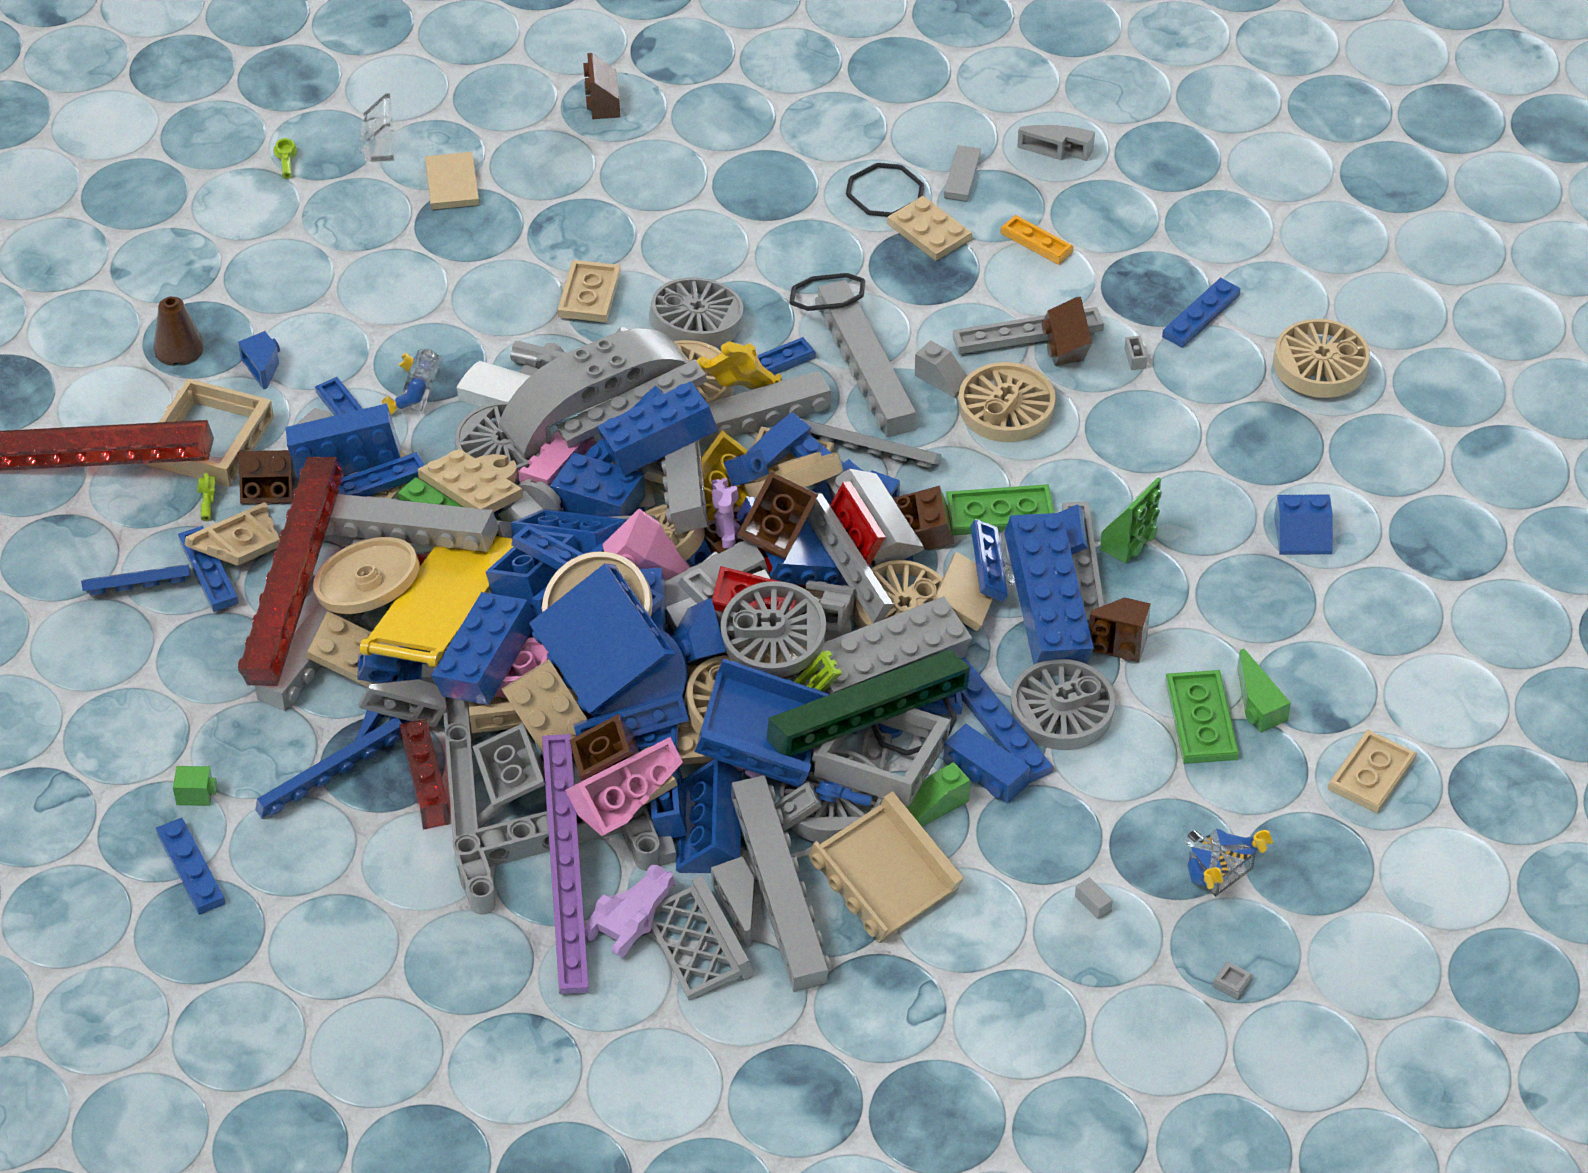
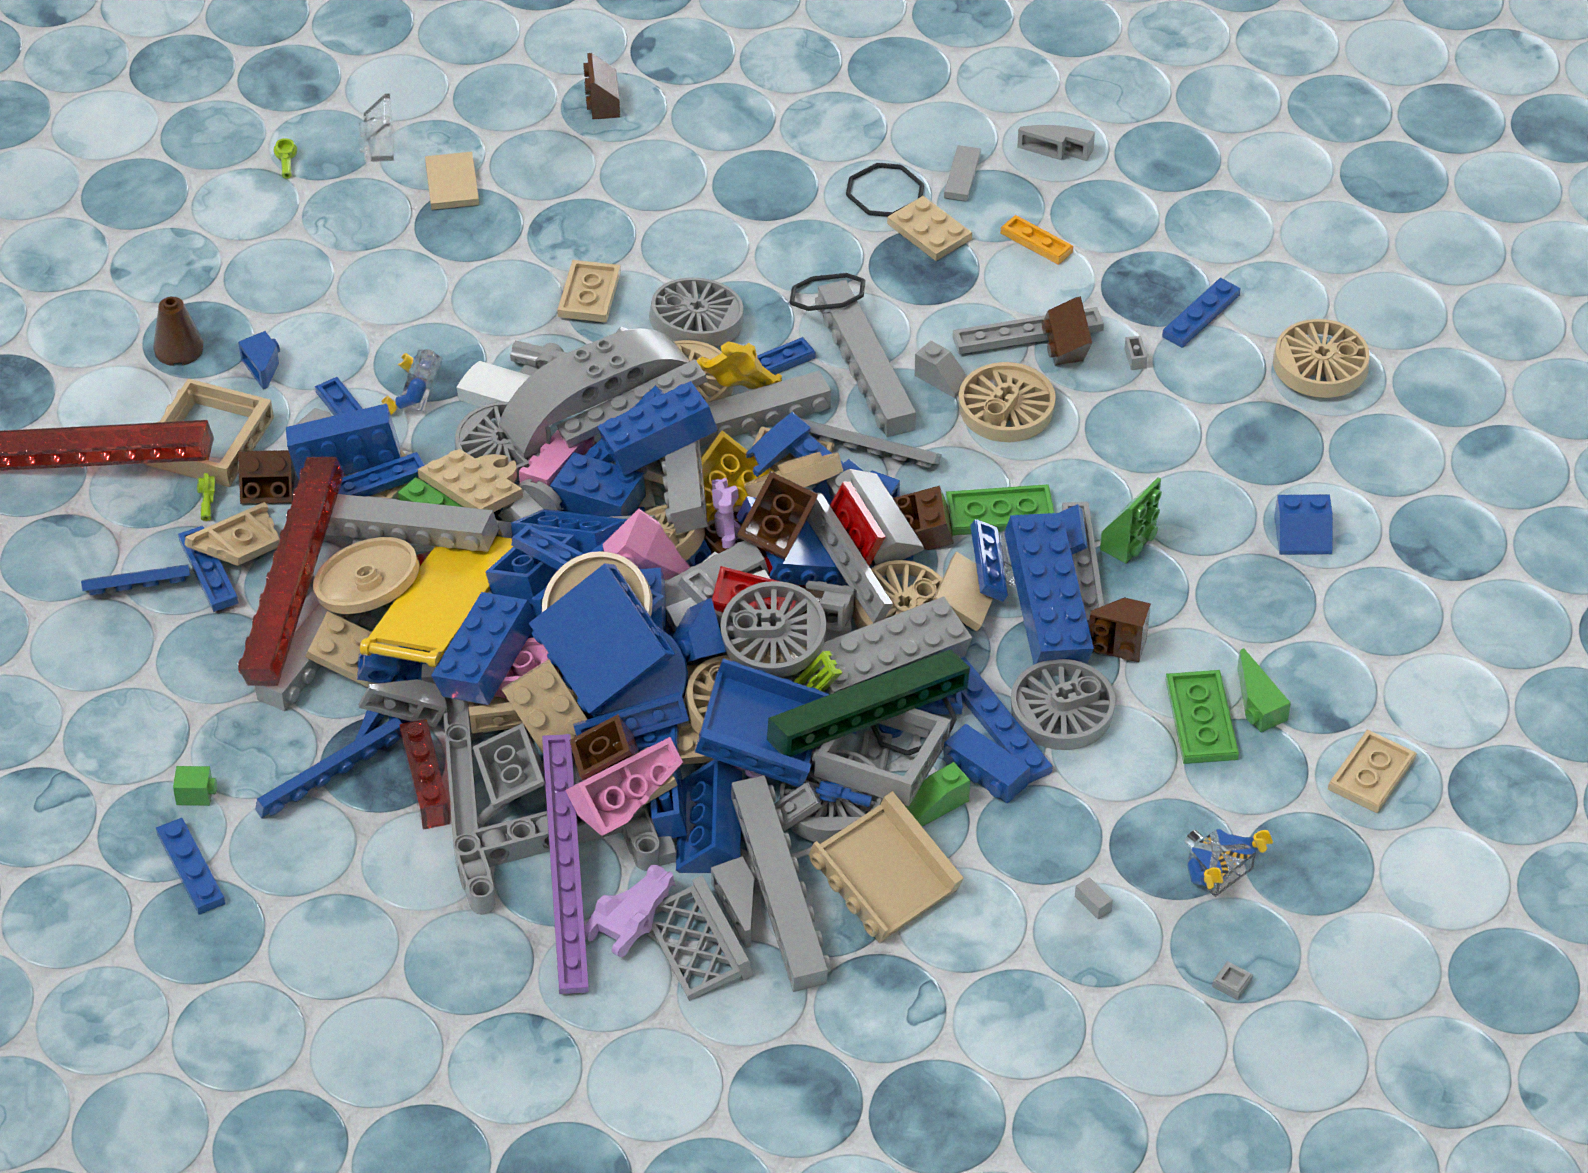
(746, 468): blue brick -> none

